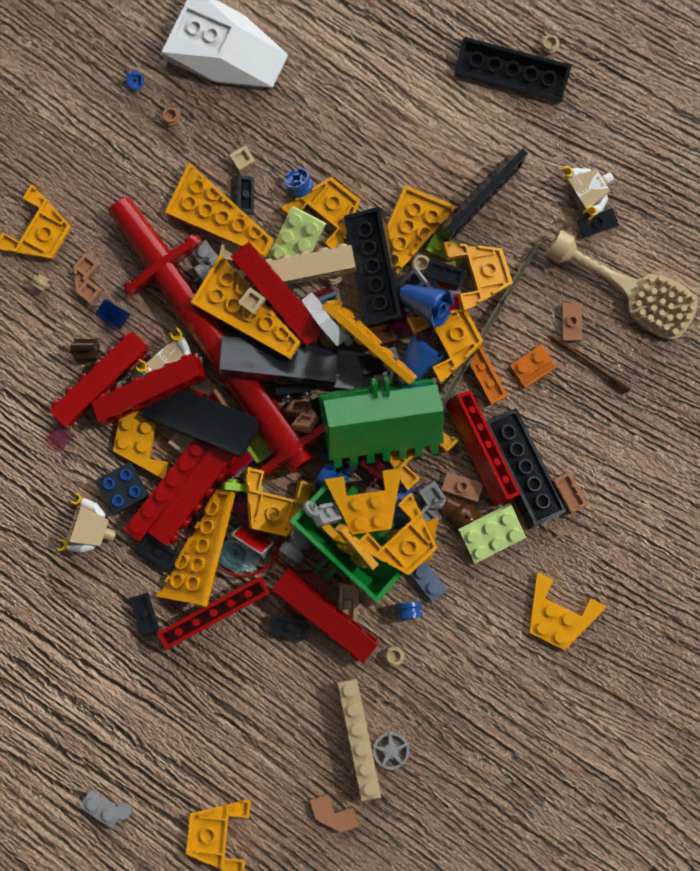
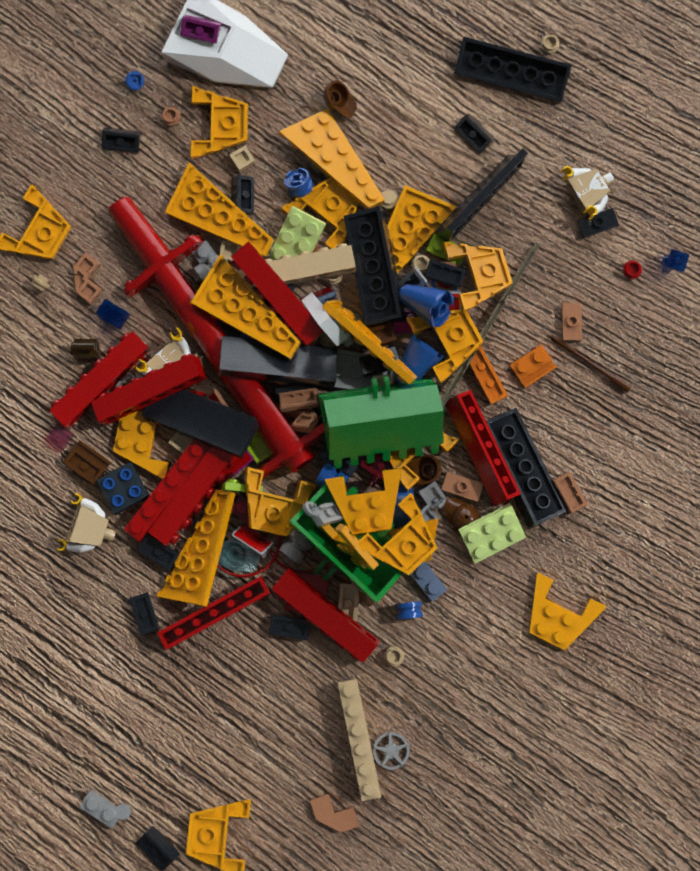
(87, 462): none -> reddish brown plate
(121, 139): none -> black slope
(158, 848): none -> black slope
(200, 29): none -> magenta slope
(228, 123): none -> light orange wing
(252, 301): tan plate -> none
(298, 399): none -> nougat plate
(331, 153): none -> light orange wing
(339, 98): none -> reddish brown cap
(390, 199): none -> tan plate
(422, 468): none -> reddish brown cap
(474, 133): none -> black slope
(632, 269): none -> red plate
(653, 301): tan piece -> none
(675, 261): none -> clear blue bracket

